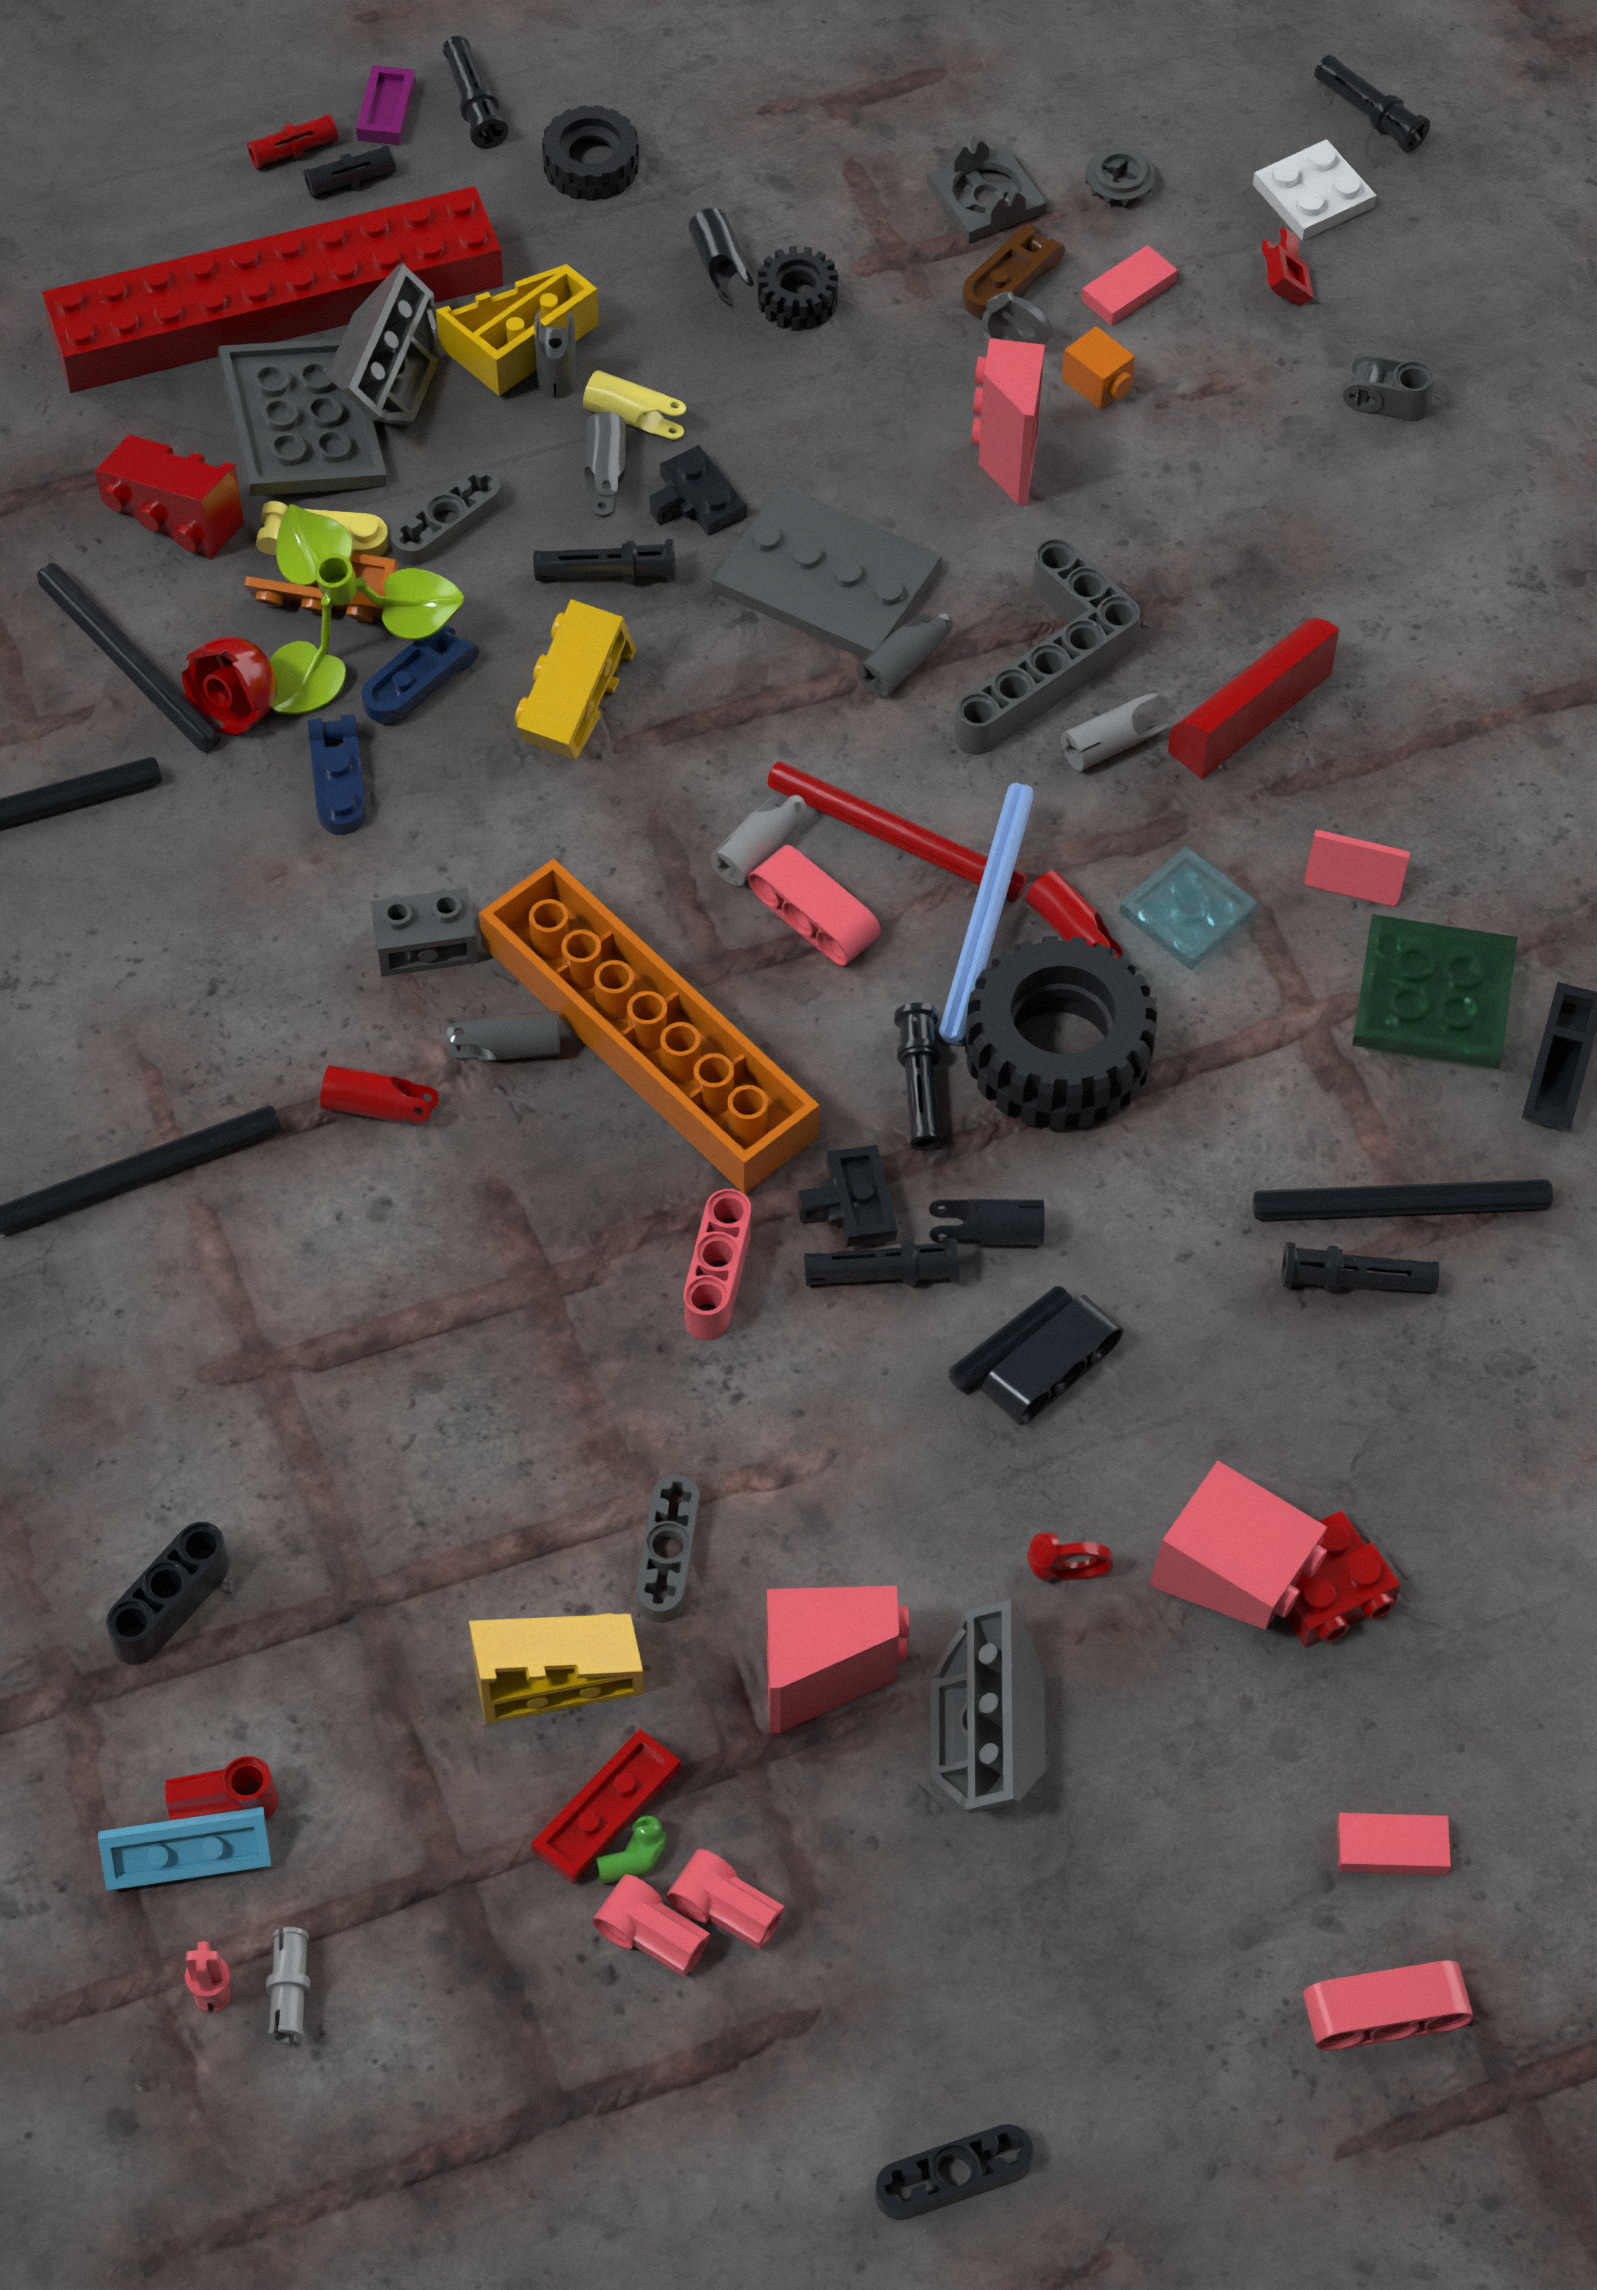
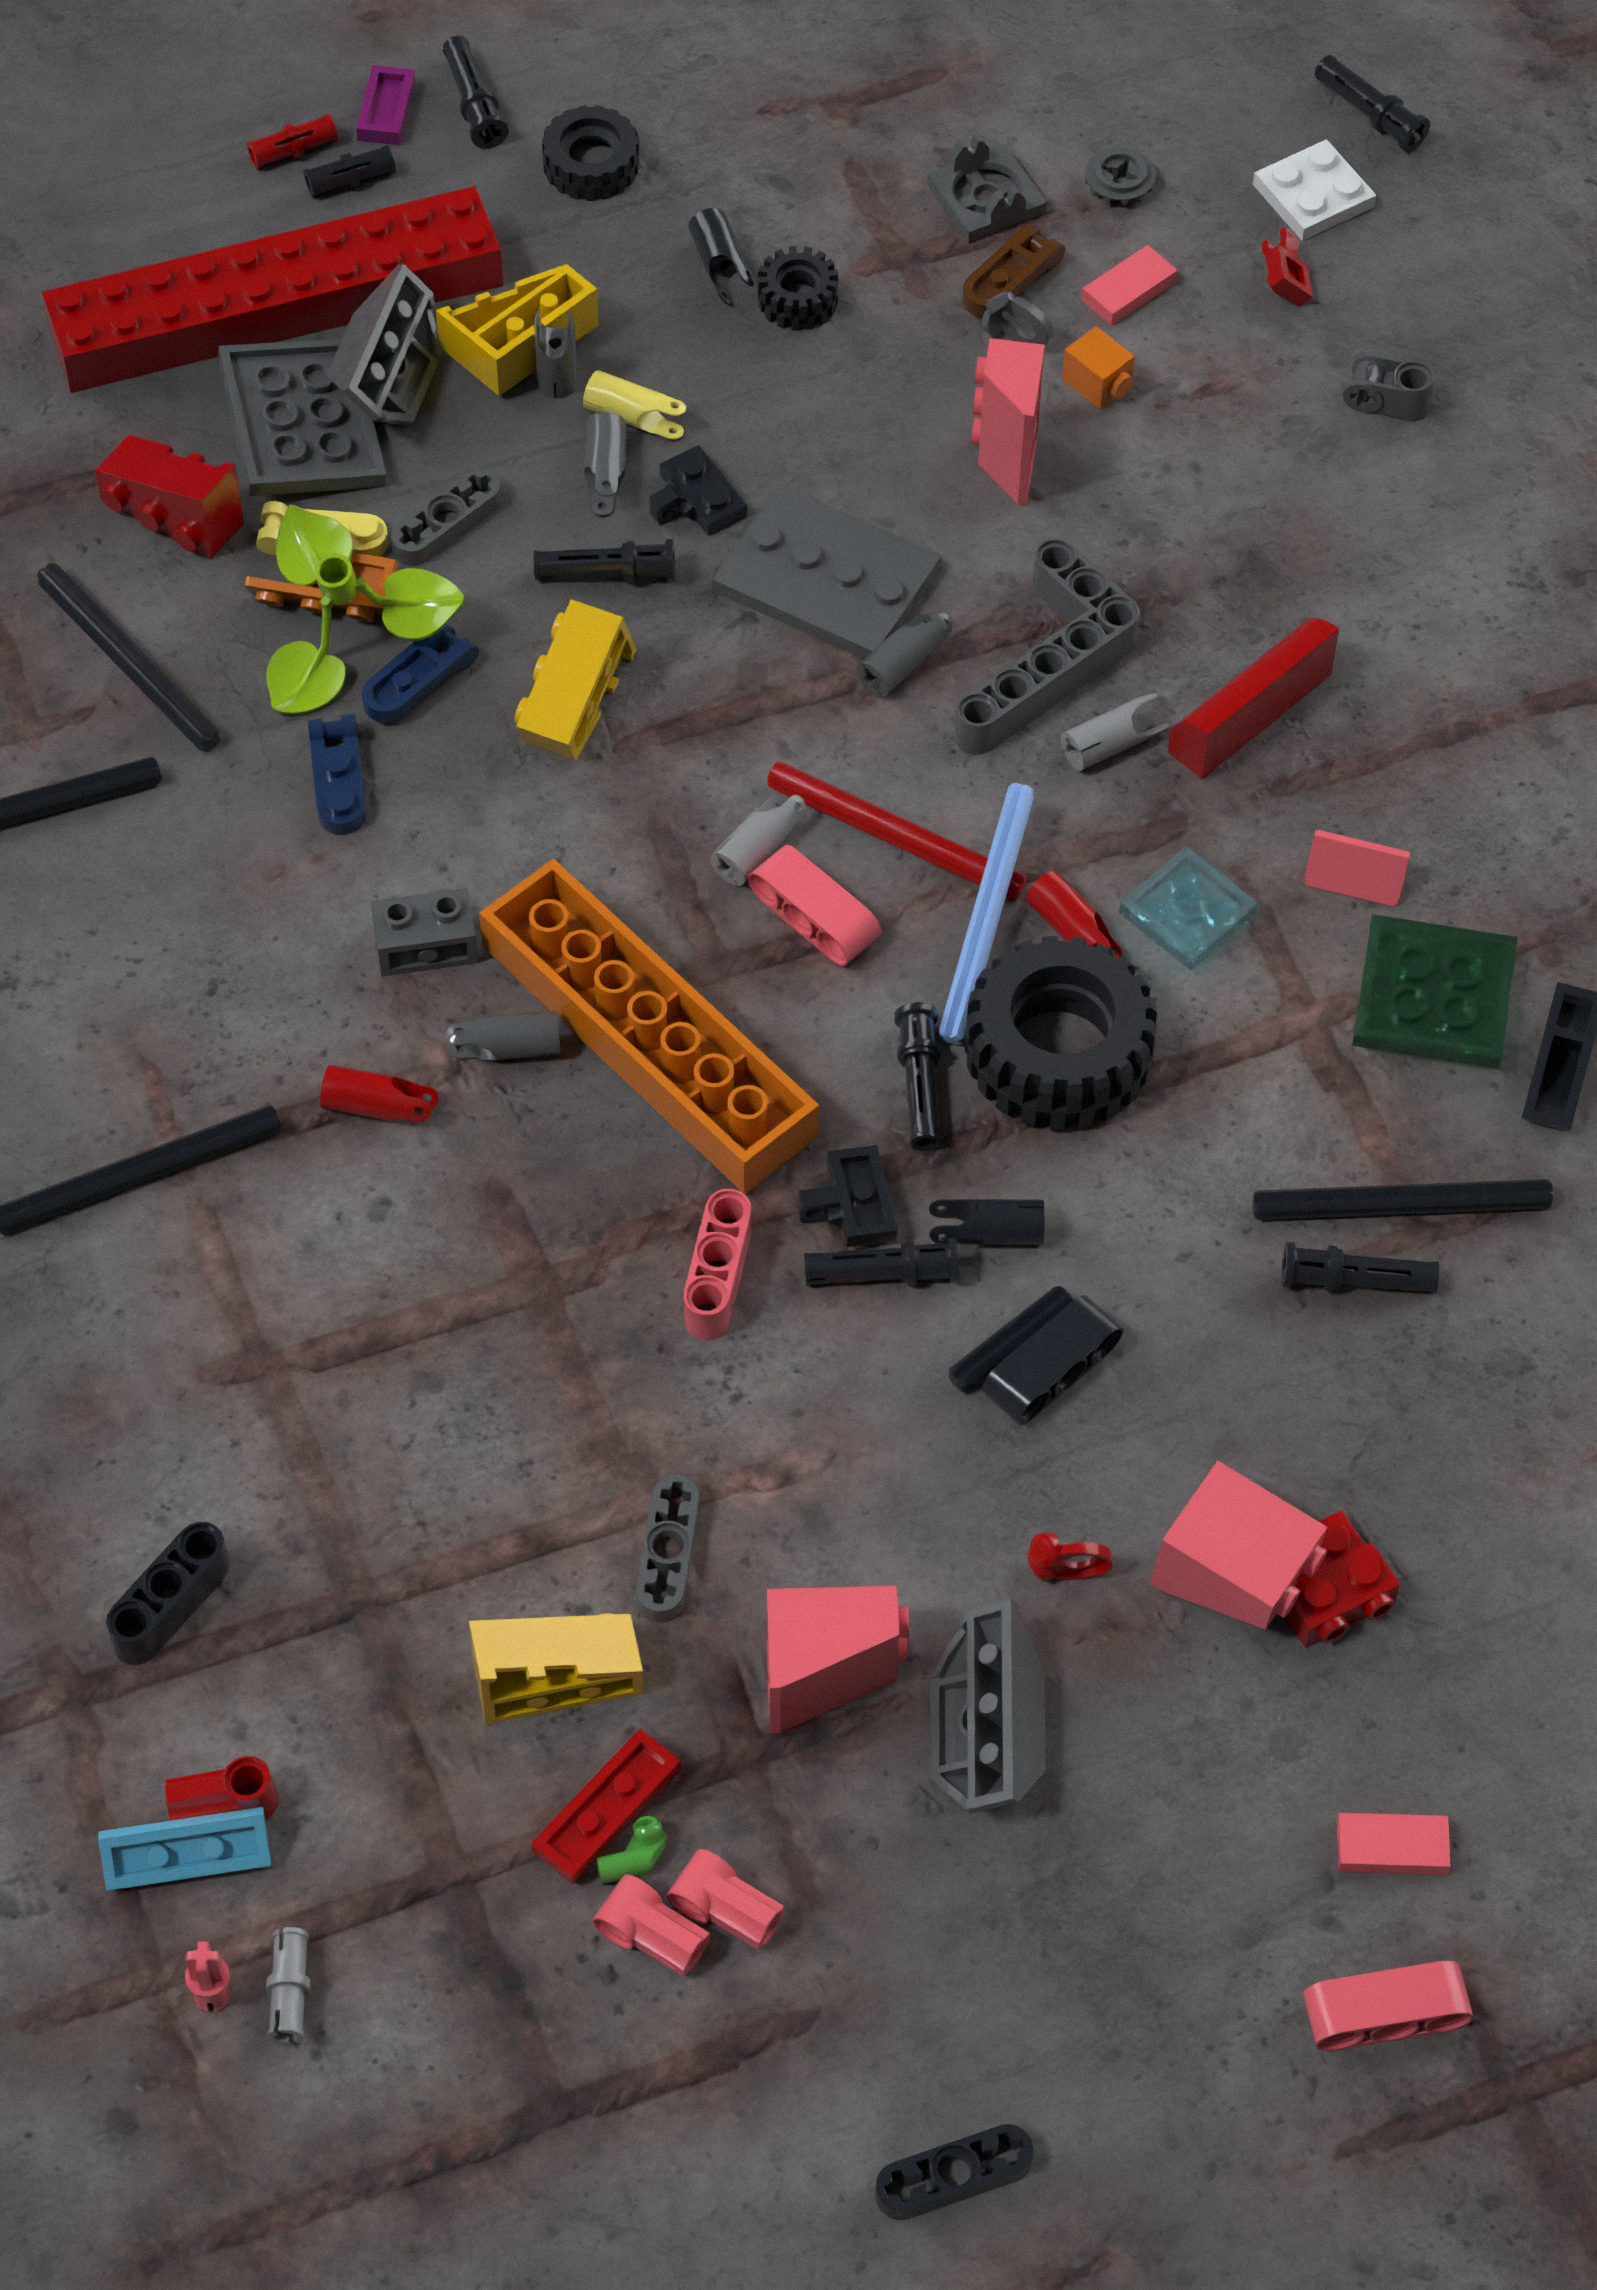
(230, 682): red cylinder -> none

